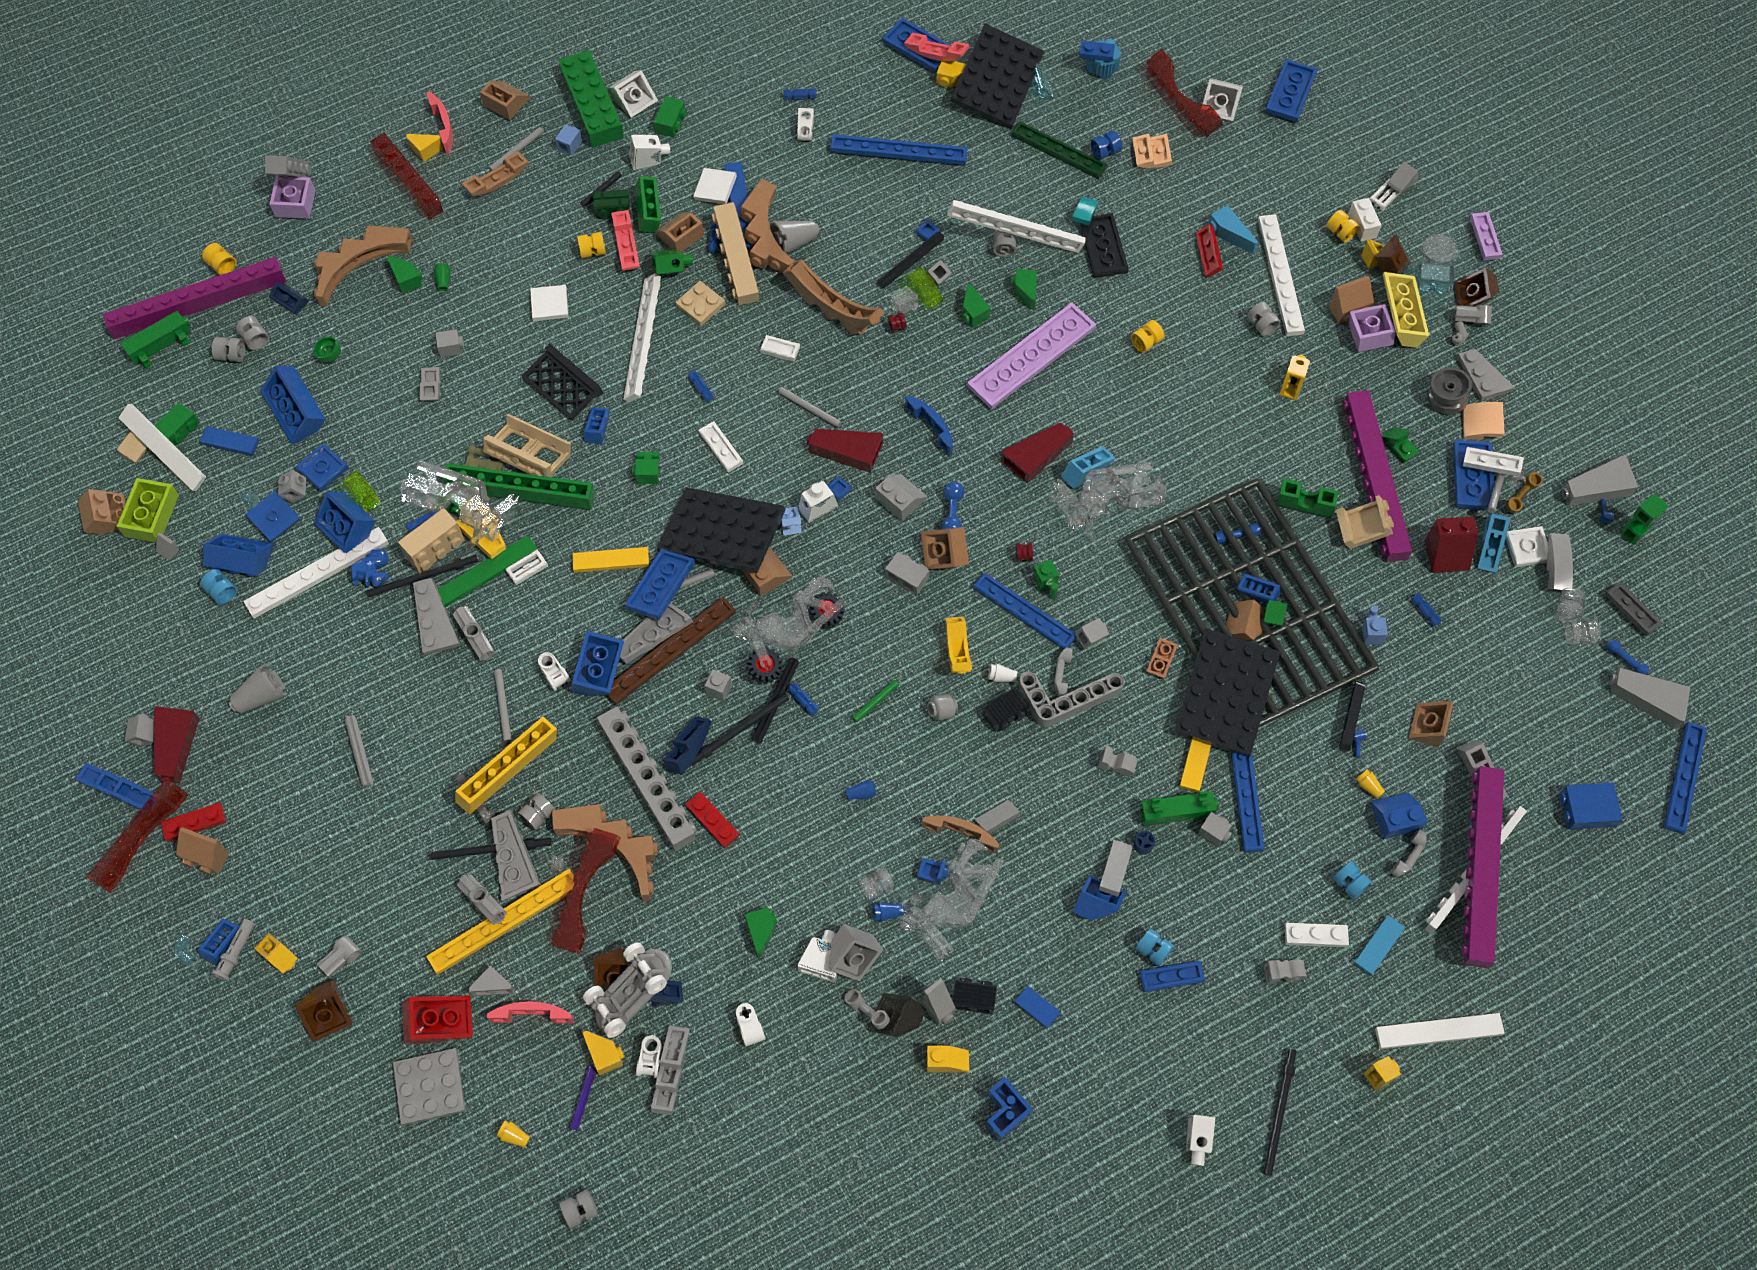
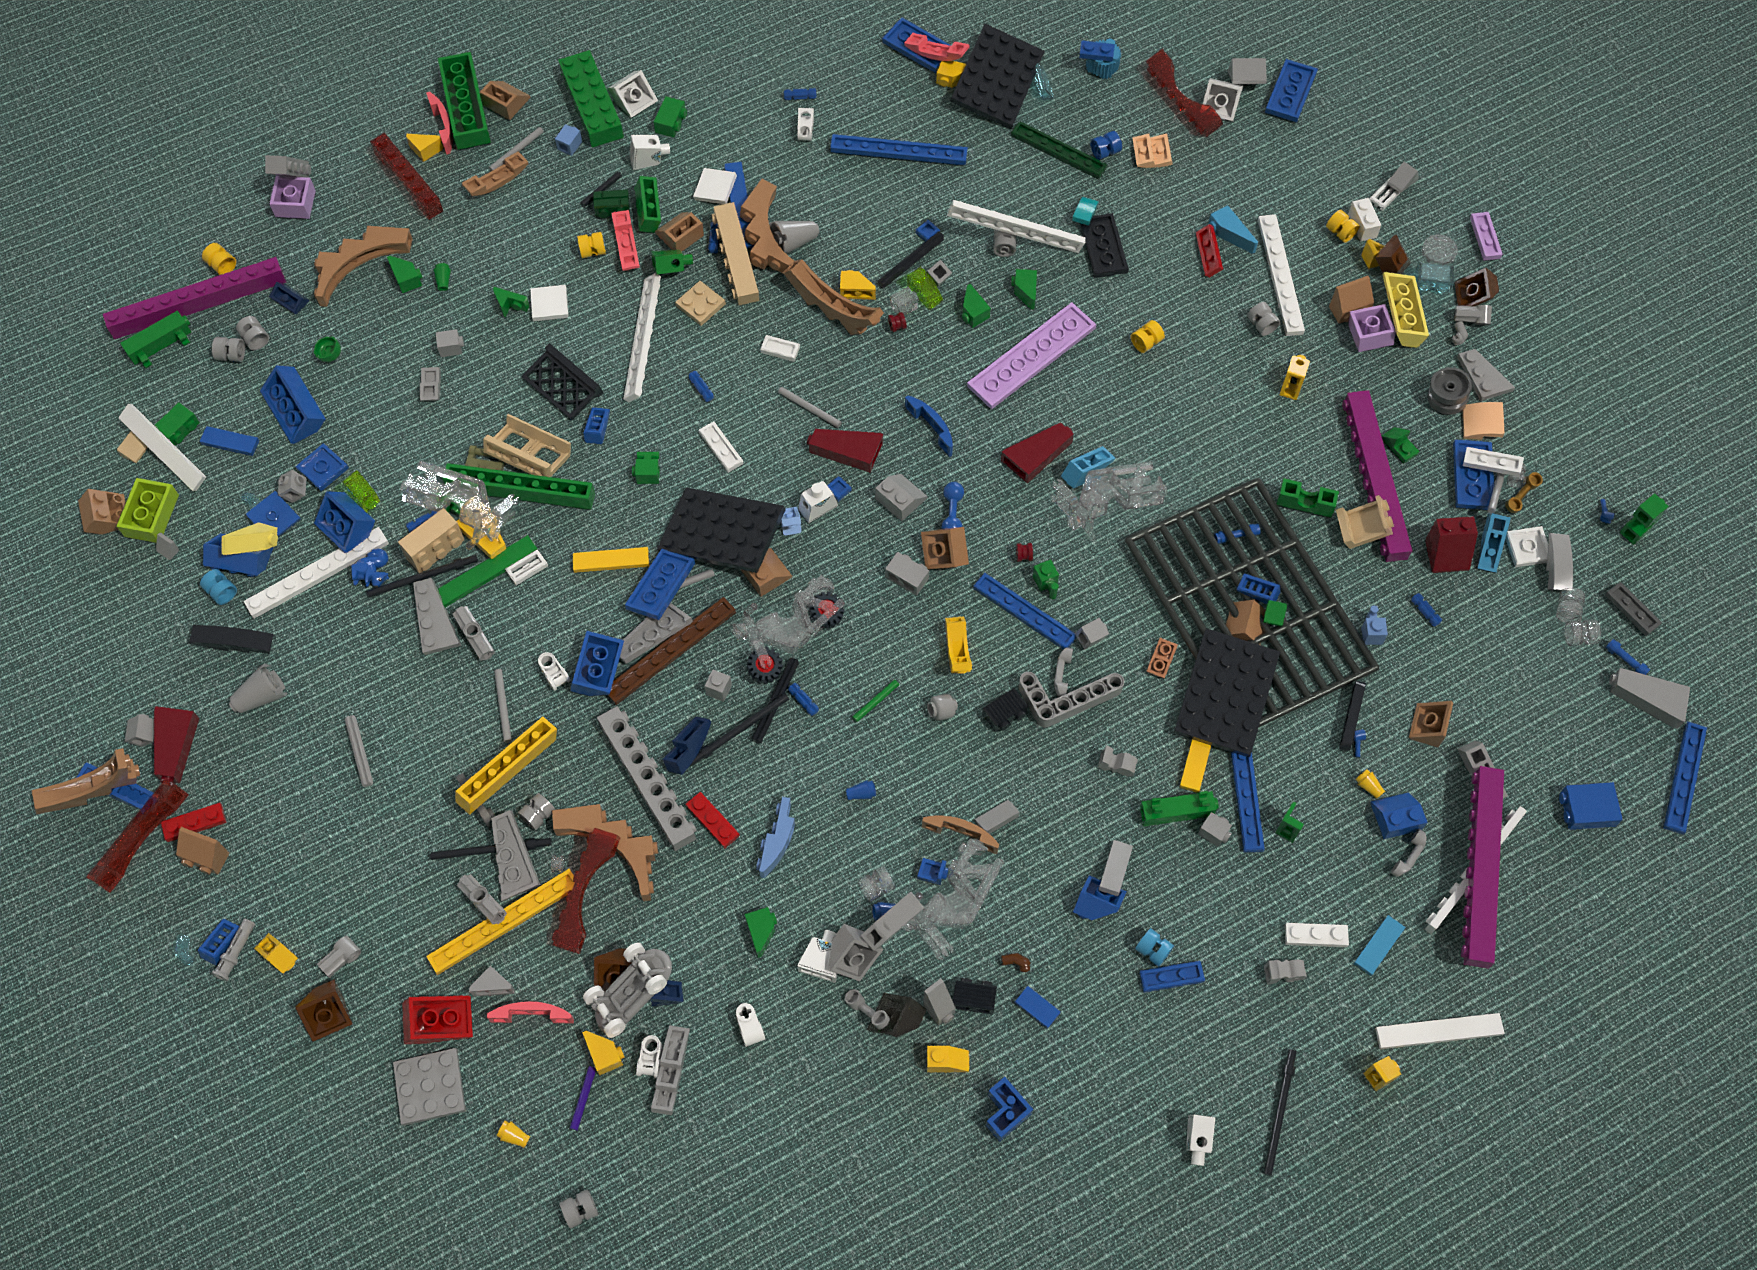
(115, 773): none -> medium nougat arch
(231, 638): none -> black slope
(250, 539): none -> light yellow slope
(464, 100): none -> green brick
(510, 299): none -> green slope
(777, 842): none -> medium blue slope
(856, 286): none -> yellow slope
(892, 921): none -> light grey slope
(999, 673): white cone -> none
(1018, 959): none -> reddish brown arm
(1145, 838): dark blue wheel -> none
(1248, 71): none -> light grey slope
(1289, 827): none -> green panel
(1359, 883): dark azure wheel -> none
(1604, 482): light grey slope -> none

